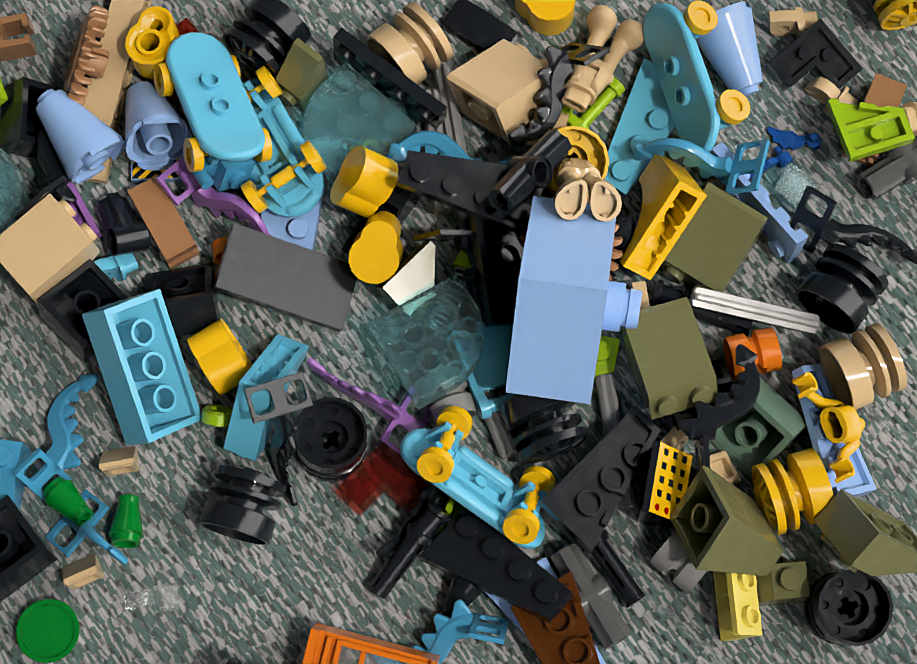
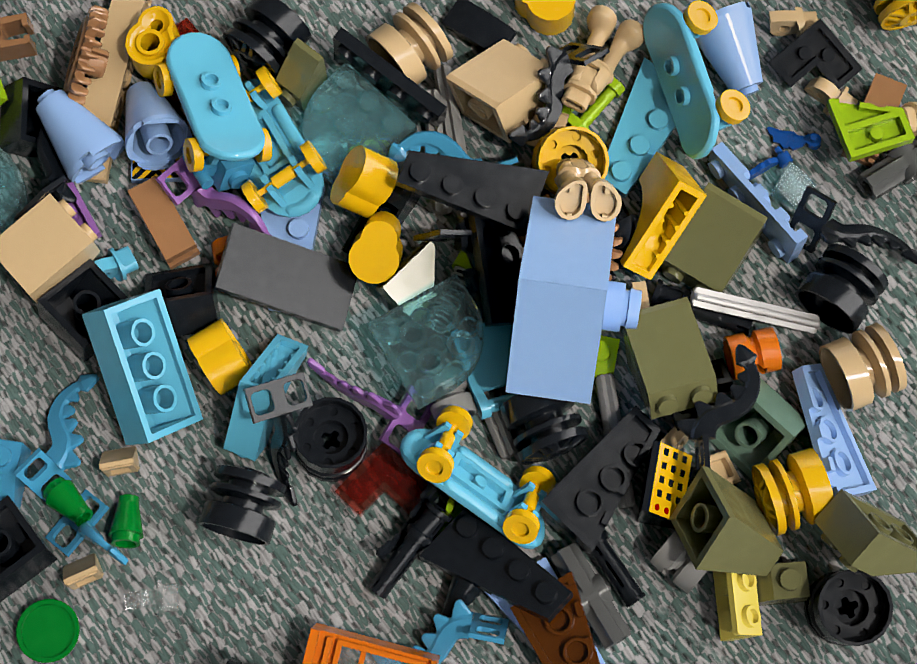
(123, 230): black piece -> none
(217, 415): lime tile -> none
(529, 172): black piece -> none
(708, 164): dark azure piece -> none
(838, 422): yellow piece -> none

